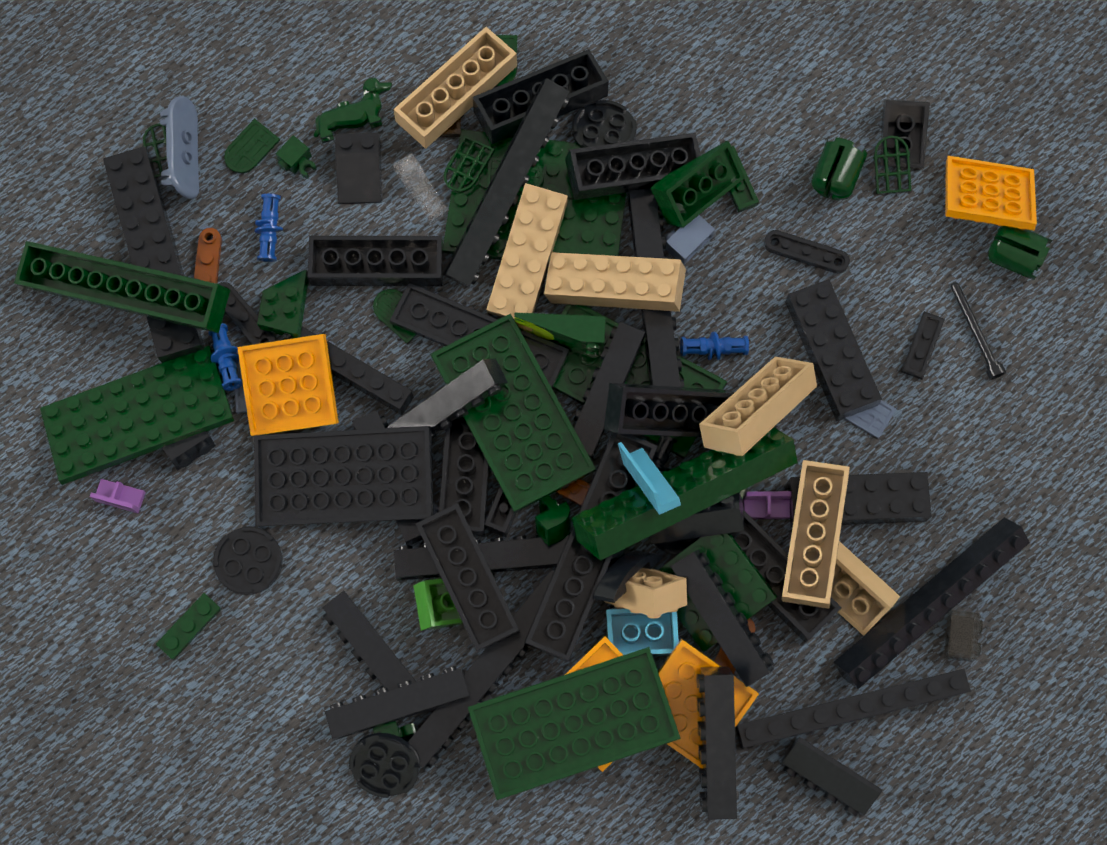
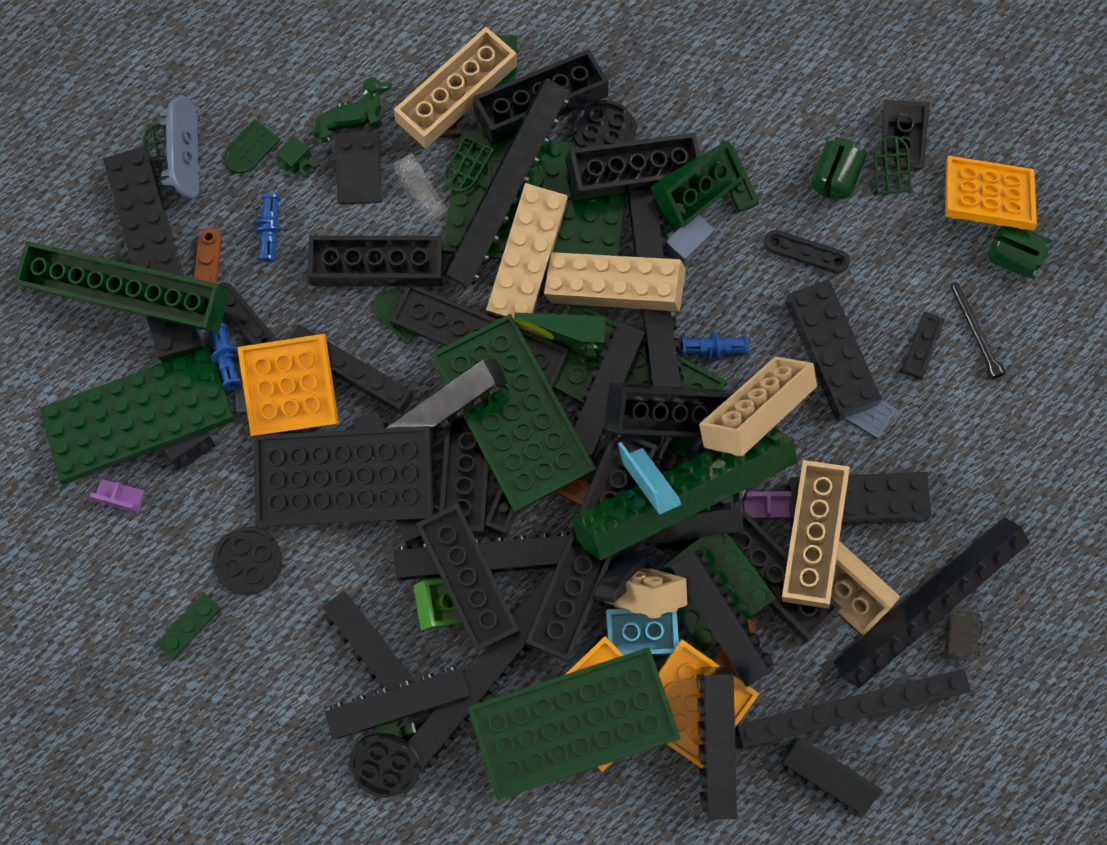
(284, 306): dark green wing -> none
(553, 521): dark green brick -> none

